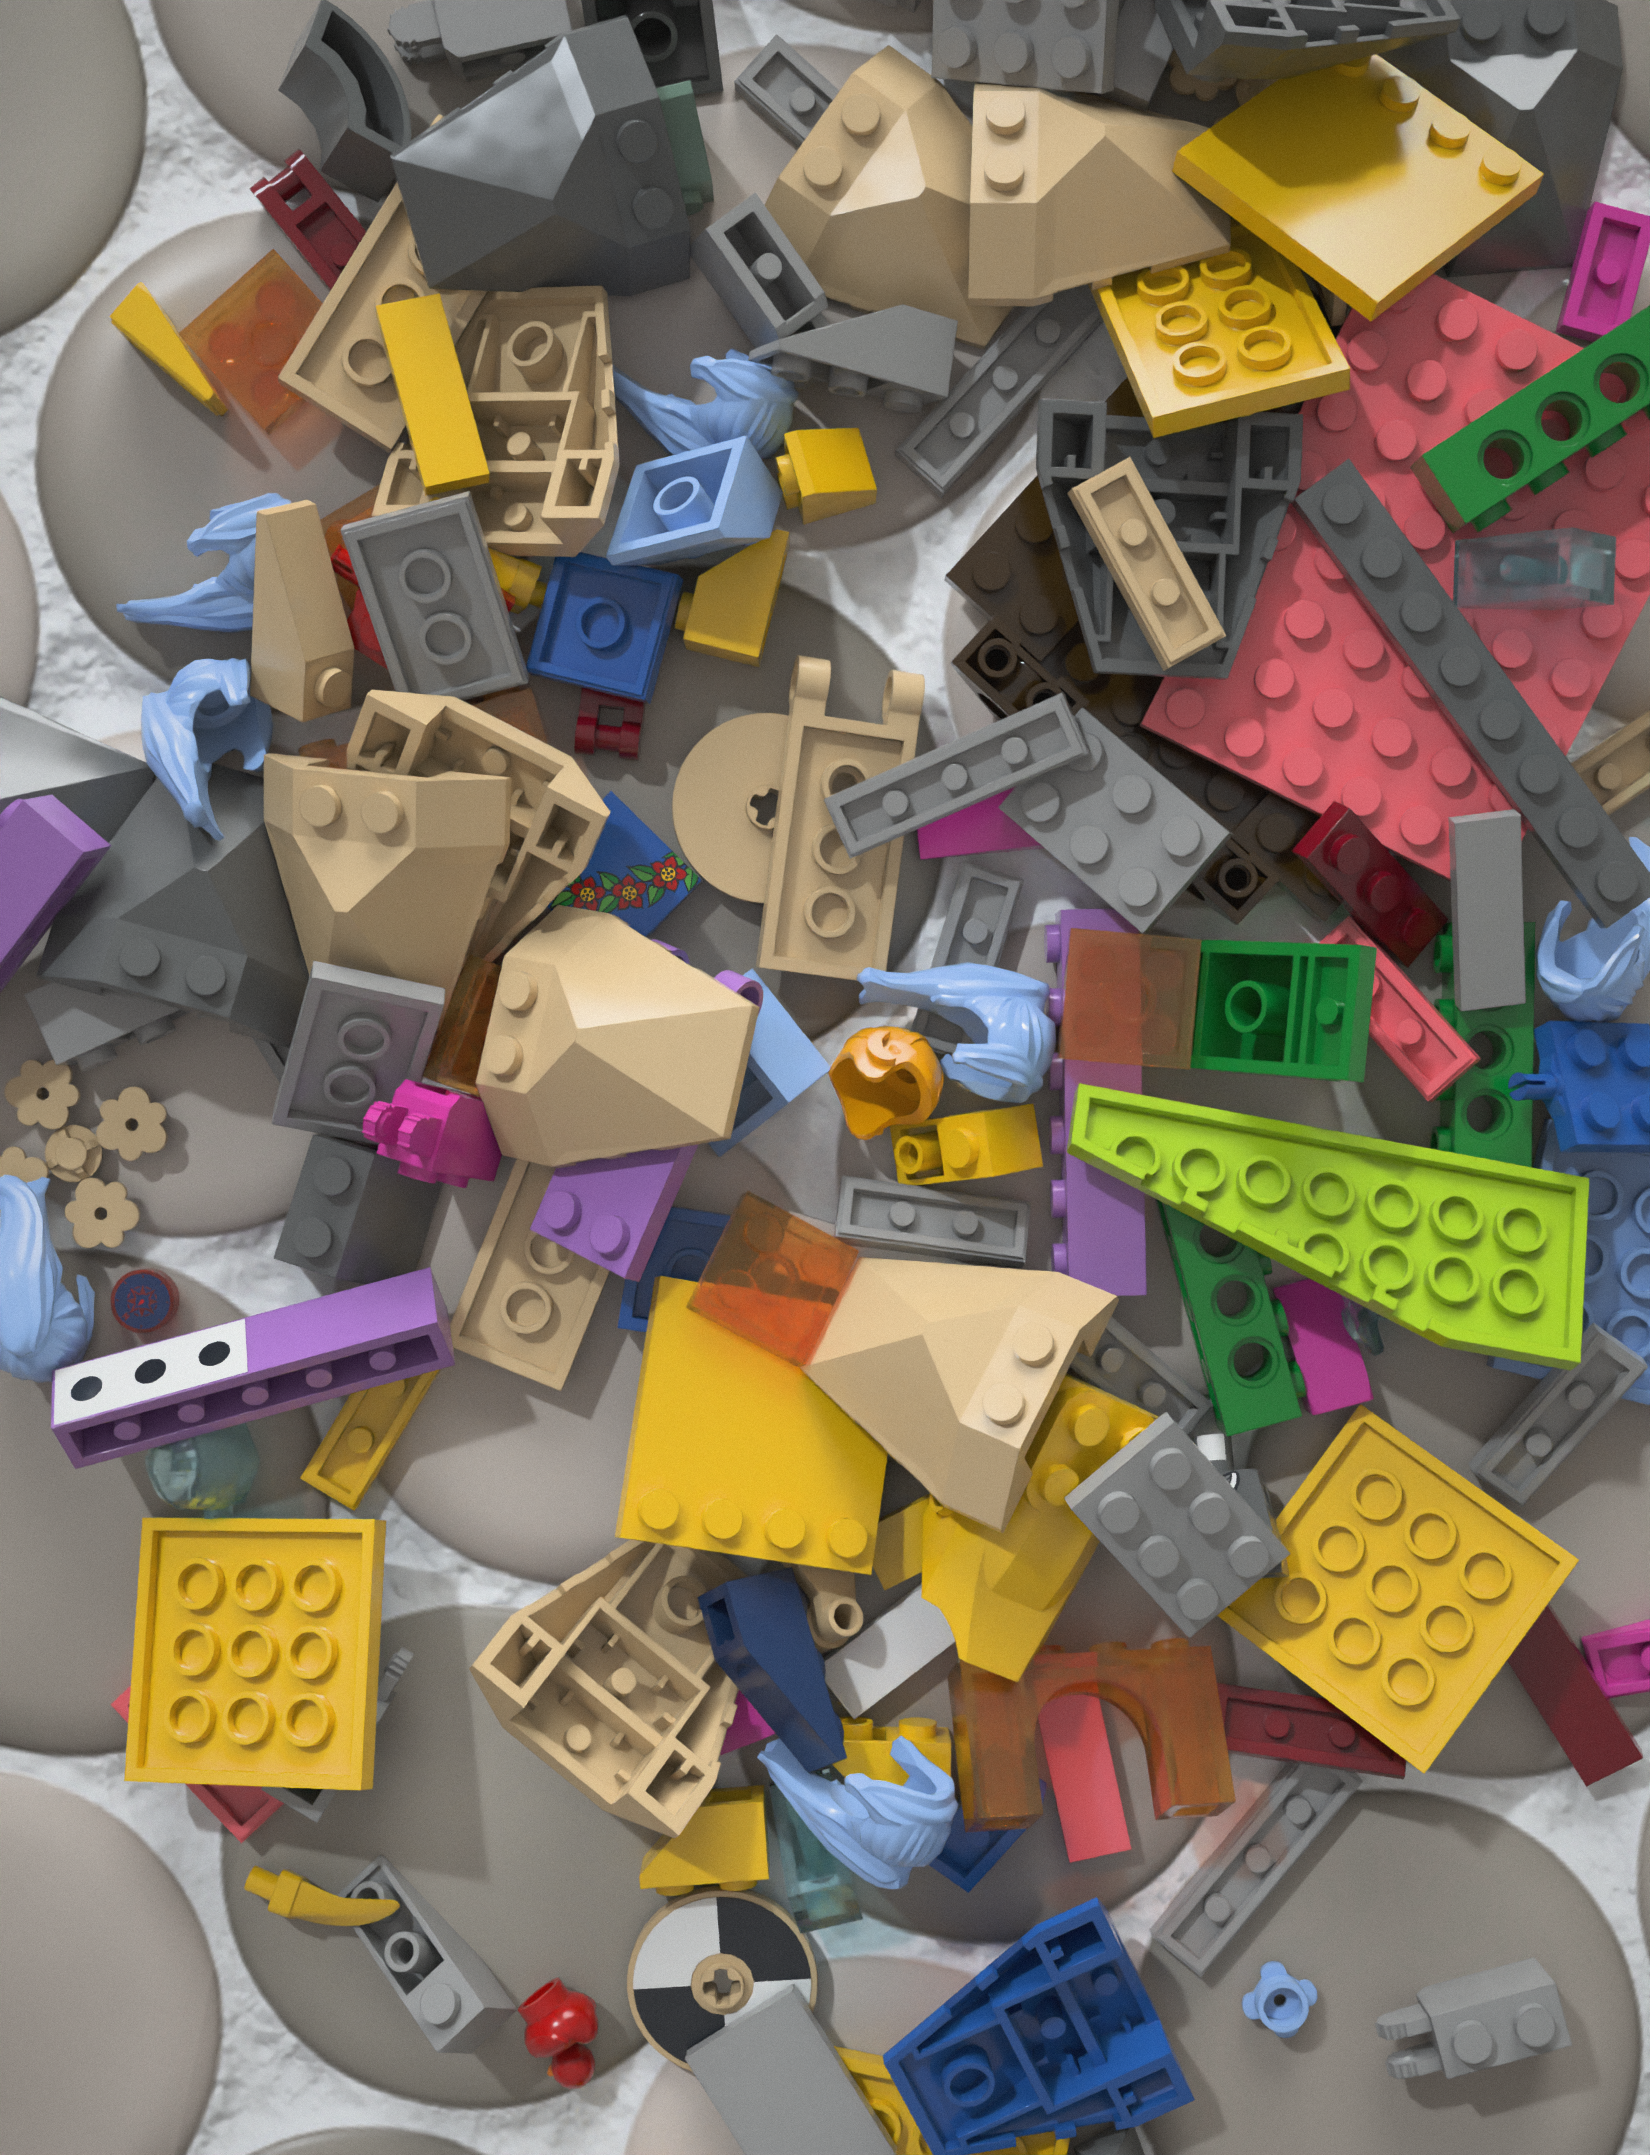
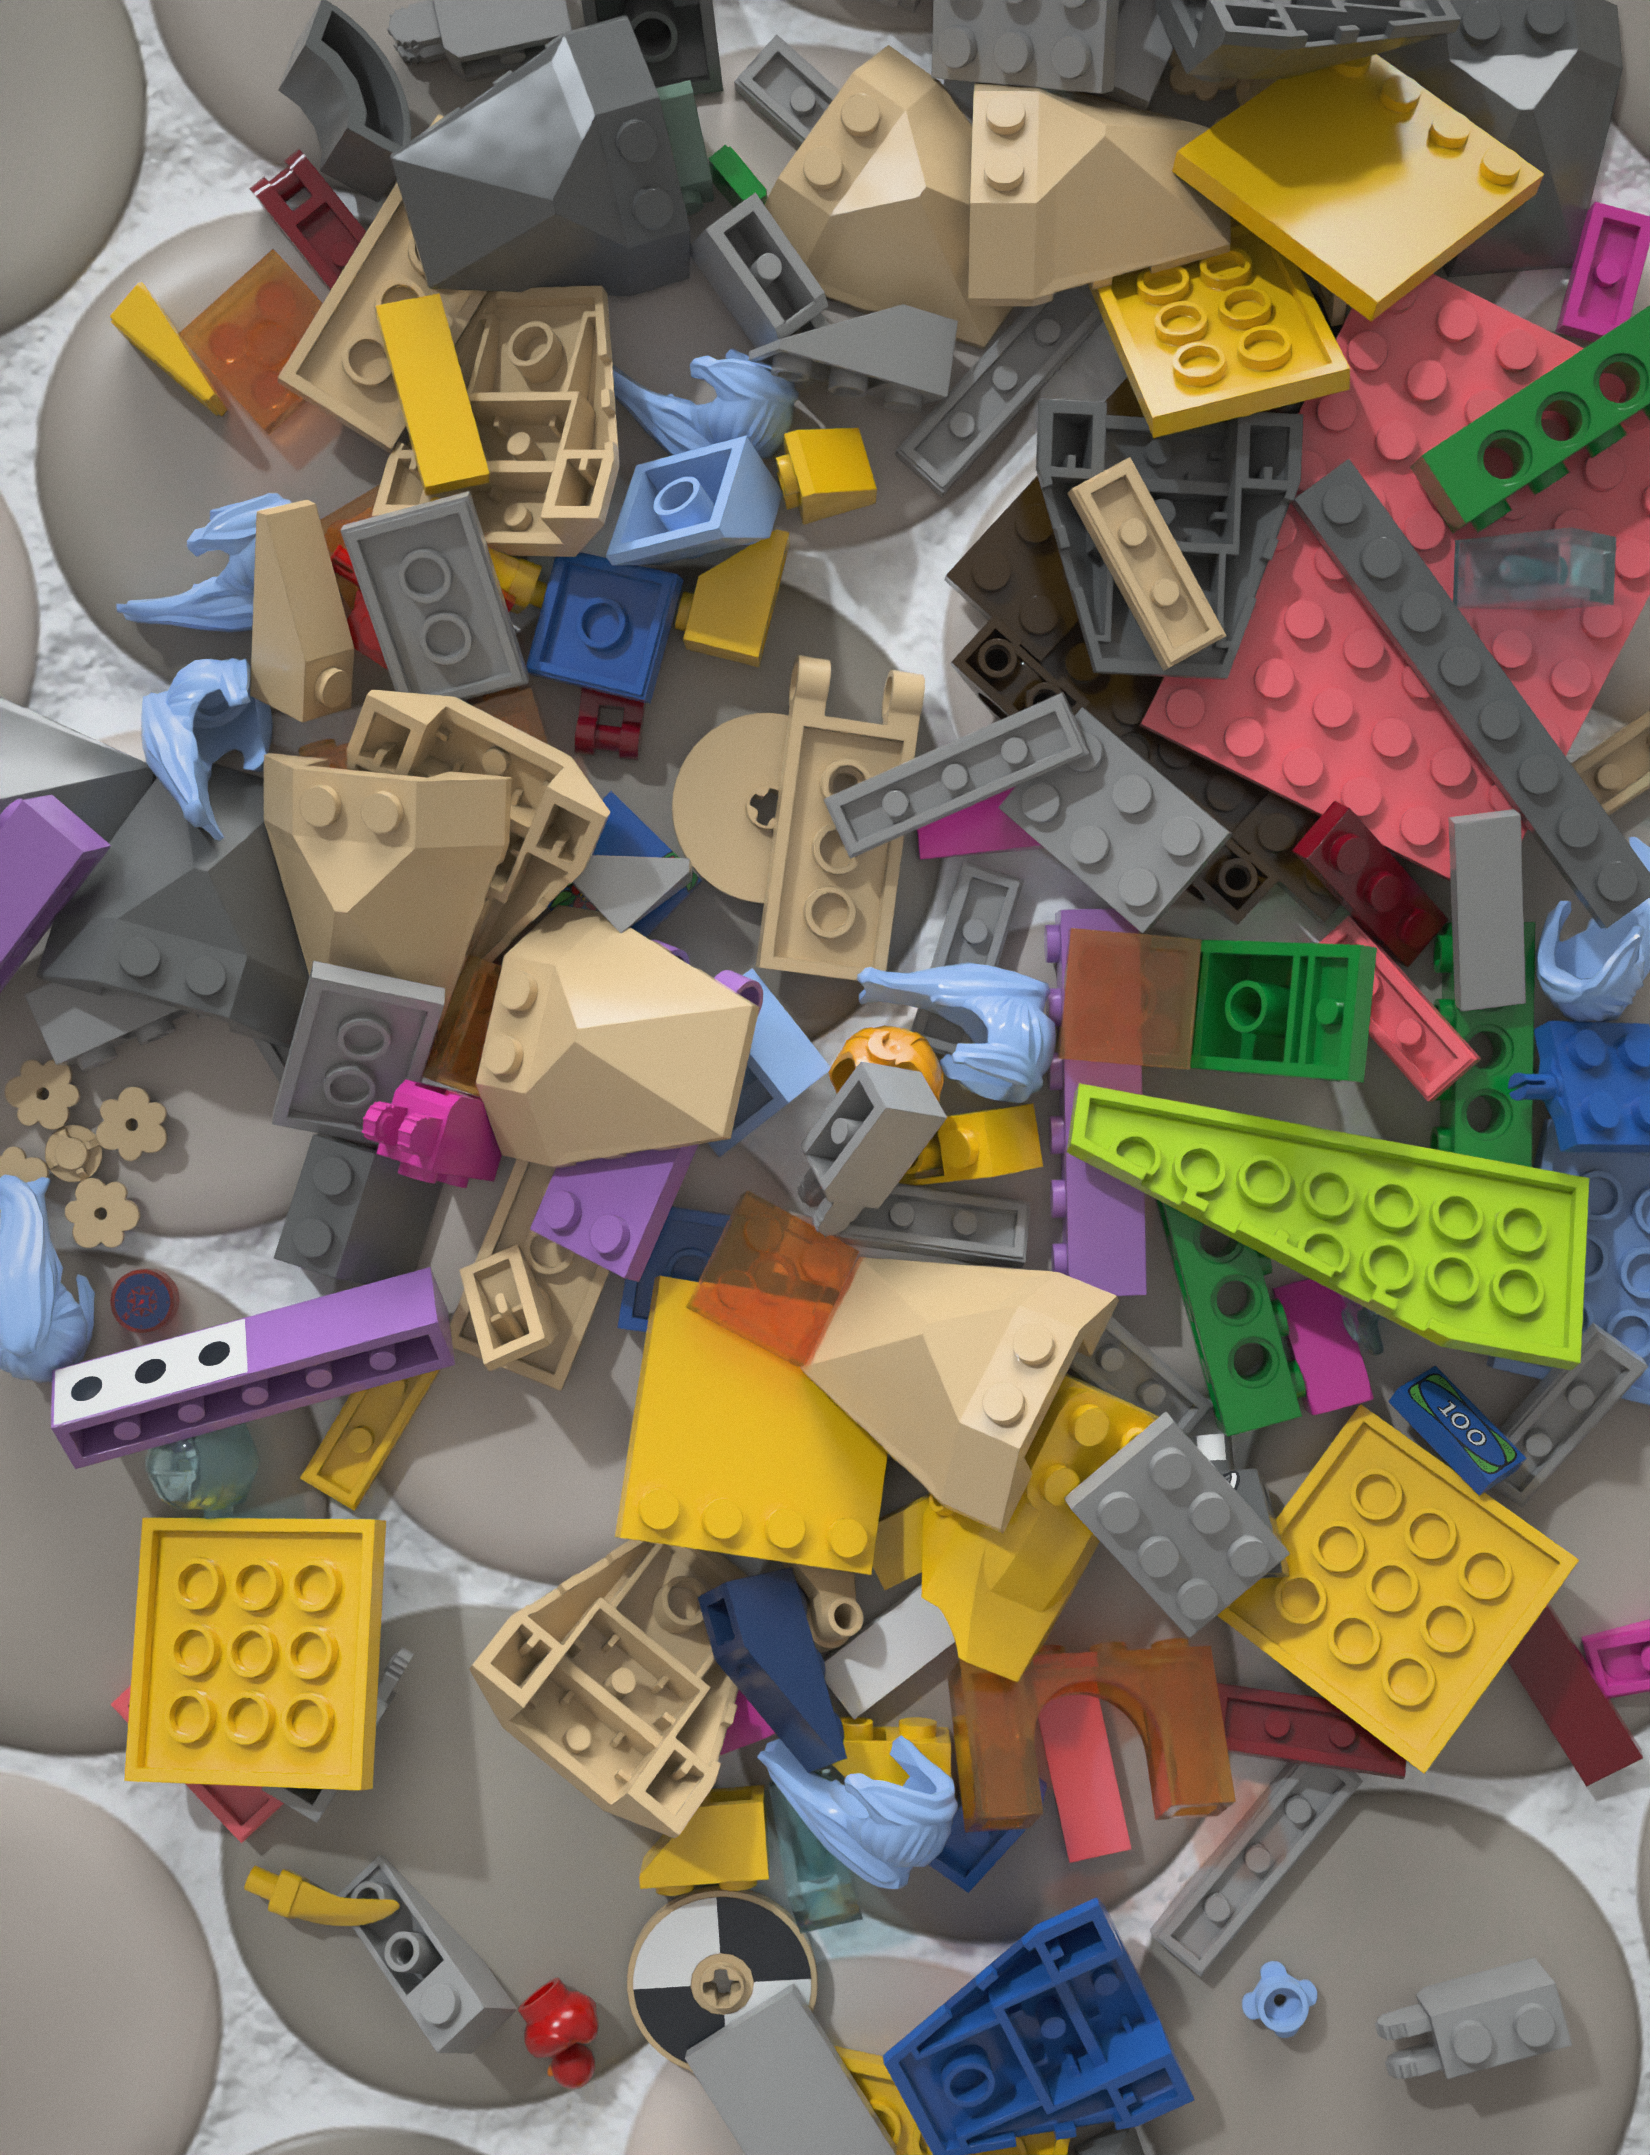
(507, 1308): none -> tan slope
(630, 886): none -> light grey slope
(734, 177): none -> green tile
(866, 1142): none -> light grey hinge
(1457, 1430): none -> blue tile

